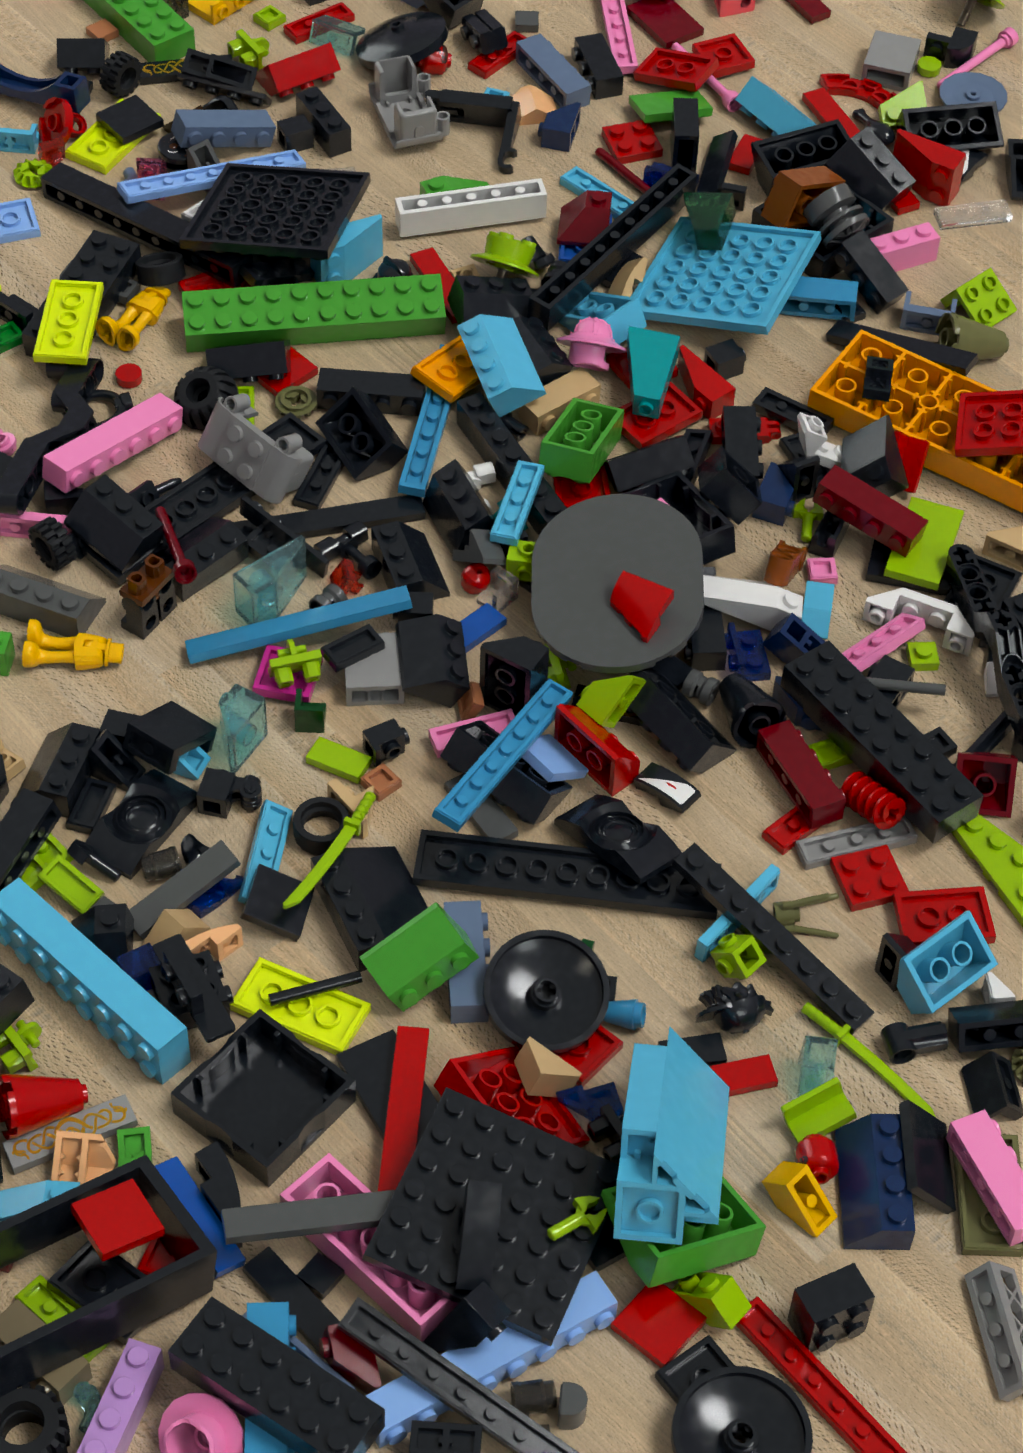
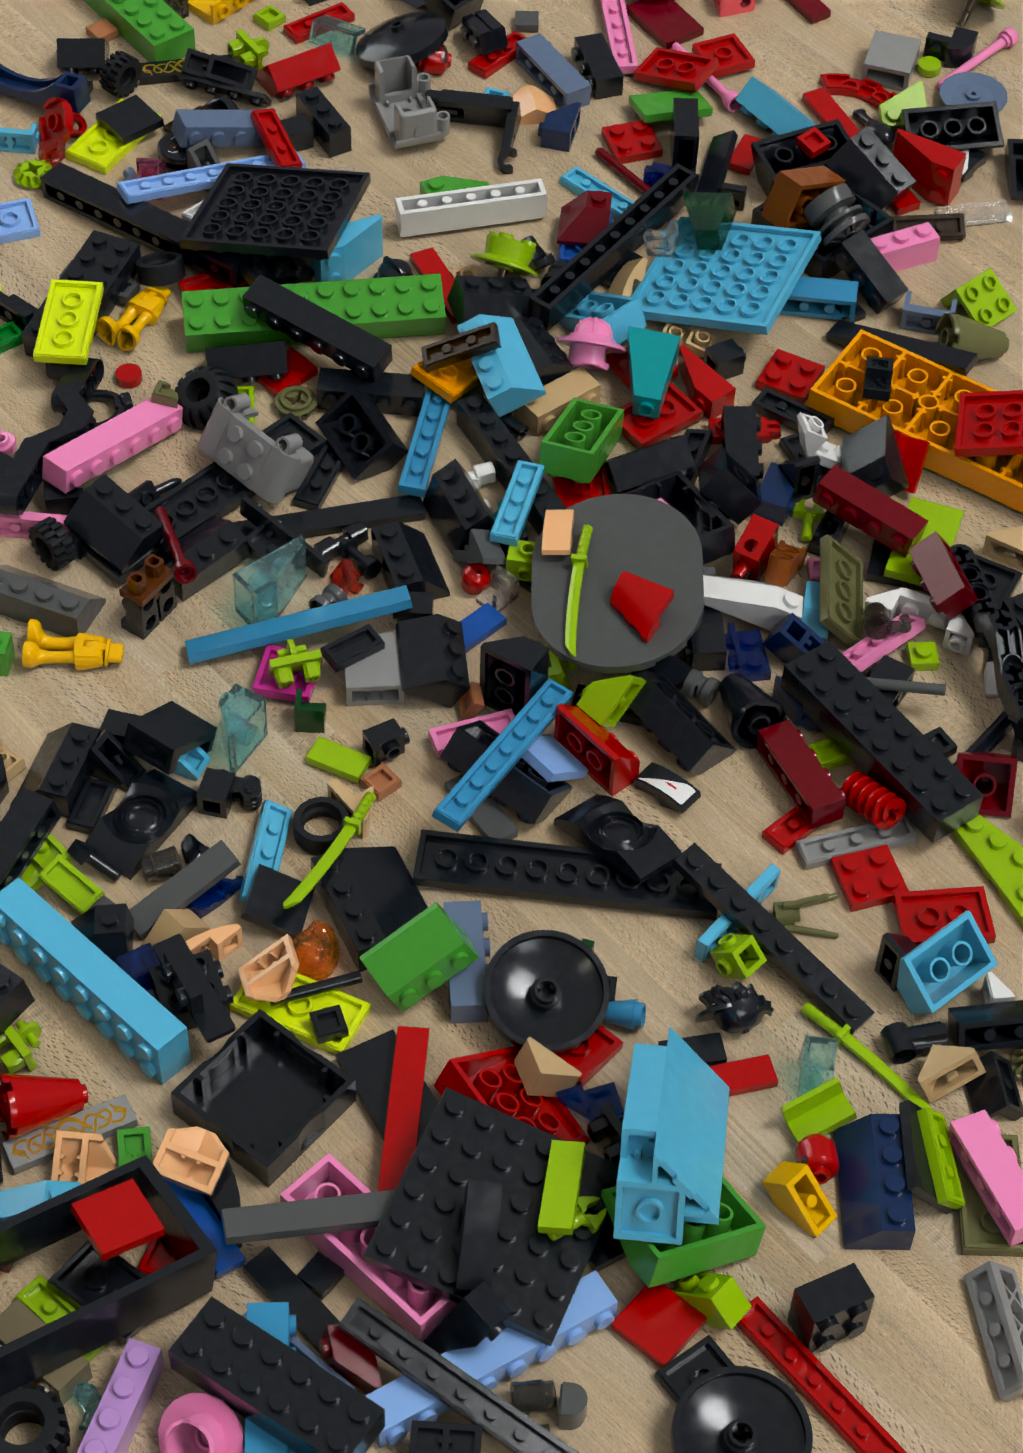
(164, 395): none -> olive tile
(191, 1159): none -> light nougat slope
(271, 972): none -> light nougat slope
(275, 138): none -> red tile
(317, 328): none -> black brick
(317, 951): none -> clear orange hair
(328, 1024): none -> black tile
(461, 347): none -> dark brown tile
(557, 532): none -> light nougat slope
(561, 1187): none -> lime tile
(579, 563): none -> lime sword
(662, 242): none -> clear panel
(695, 340): none -> tan slope
(754, 548): none -> red torso
(790, 375): none -> red plate
(813, 142): none -> red plate
(841, 591): none -> olive tile
(878, 622): none -> clear smoke piece
(941, 1158): none -> lime tile
(942, 576): none -> brick
(946, 225): none -> dark brown tile
(948, 1069): none -> tan slope

